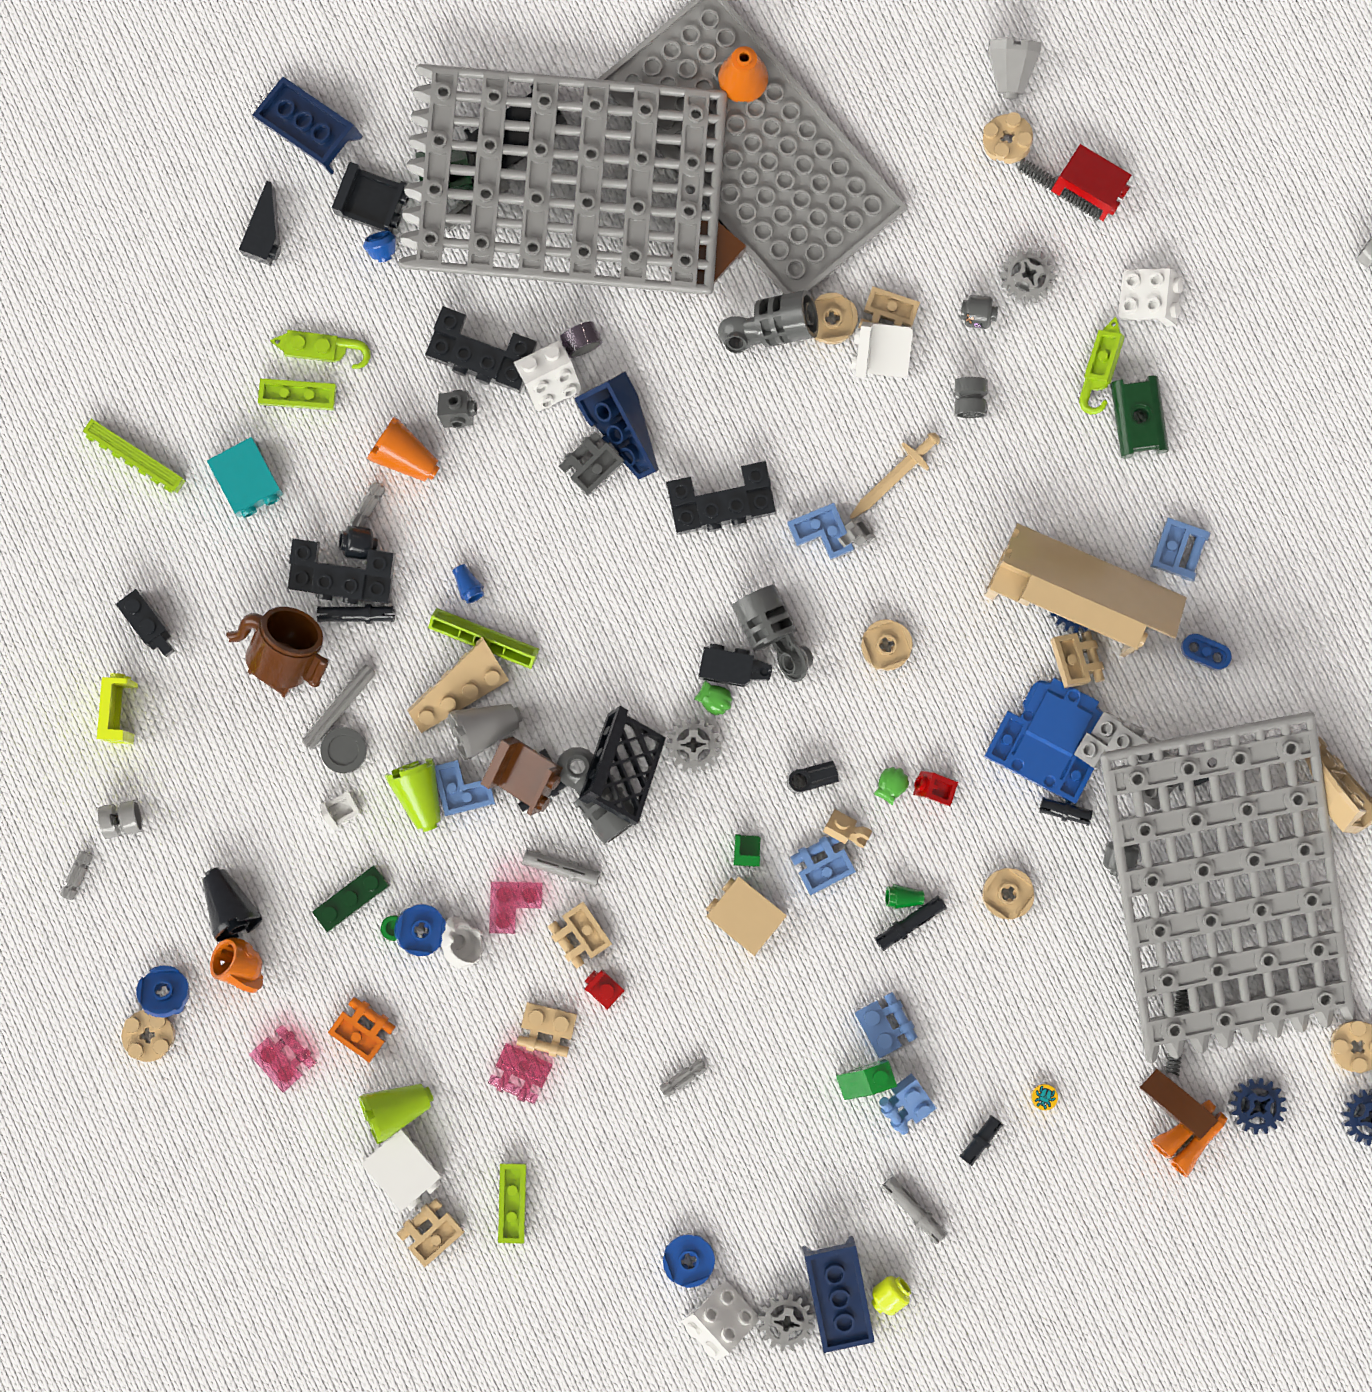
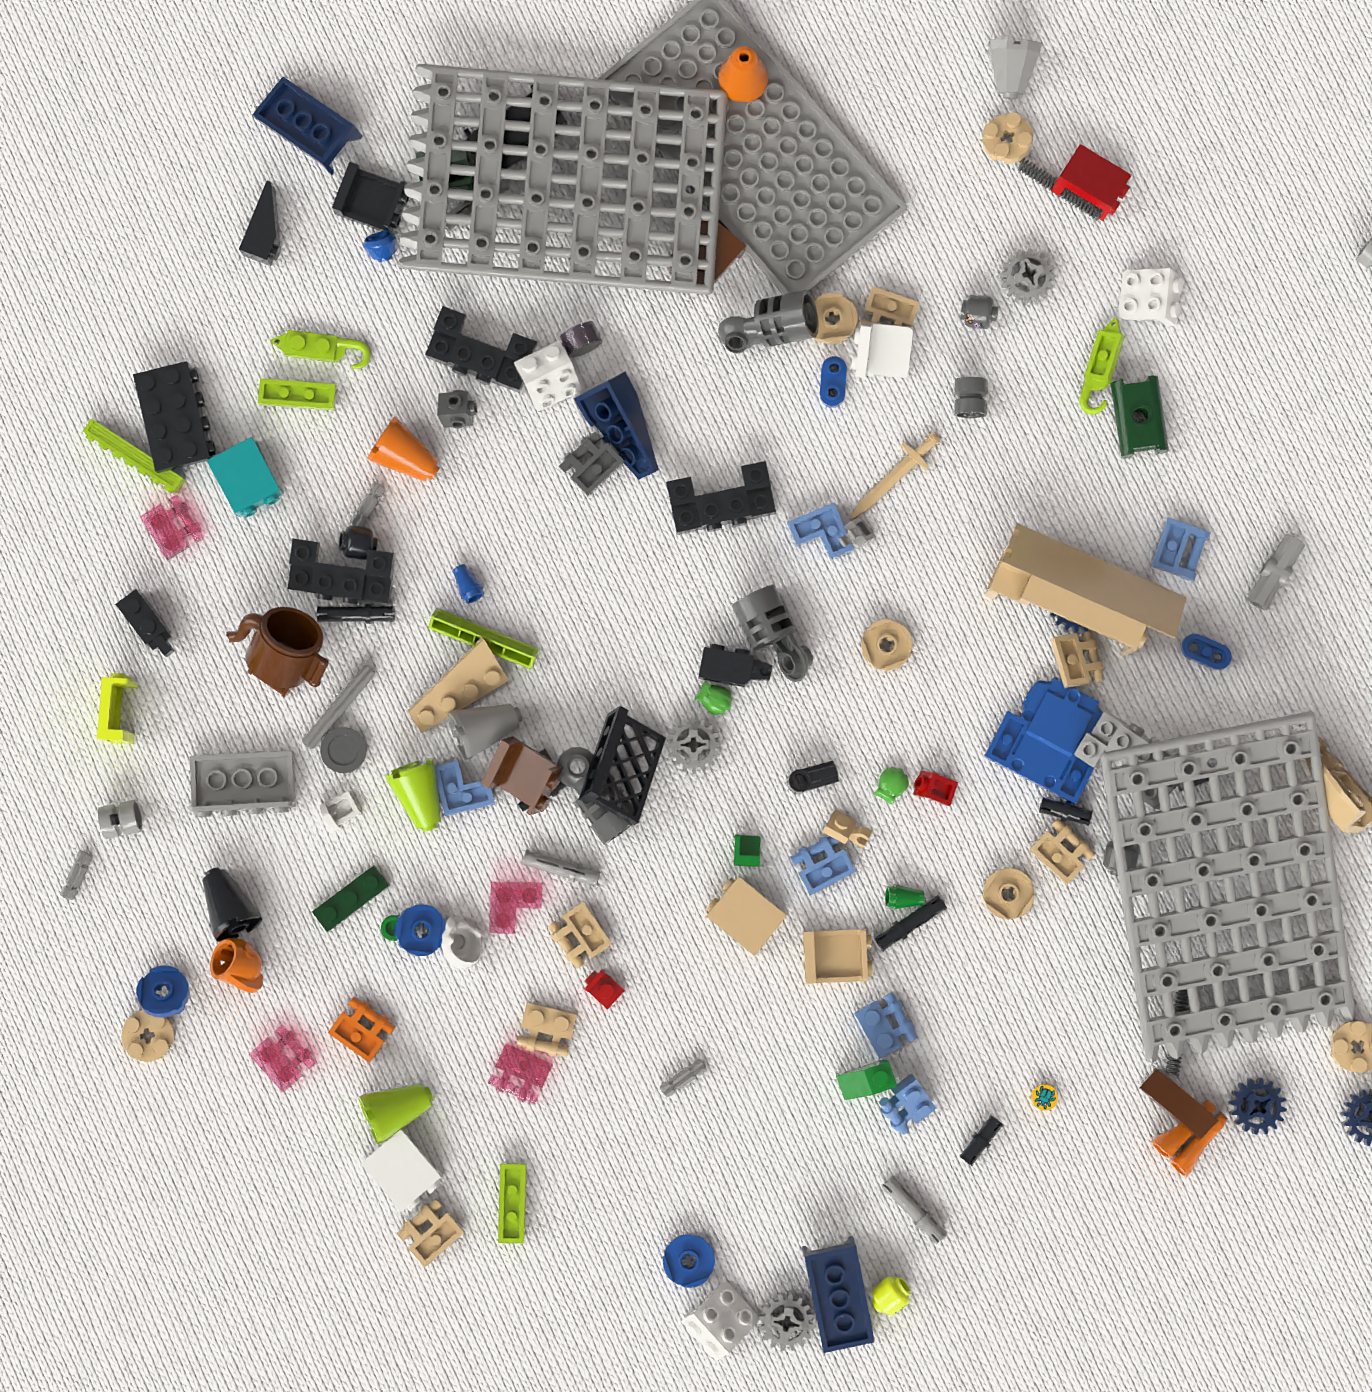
(165, 532): none -> clear pink plate
(174, 416): none -> black bracket
(242, 783): none -> light grey bracket
(833, 381): none -> blue plate
(836, 956): none -> tan panel
(1056, 856): none -> tan plate
(1276, 572): none -> light grey piece

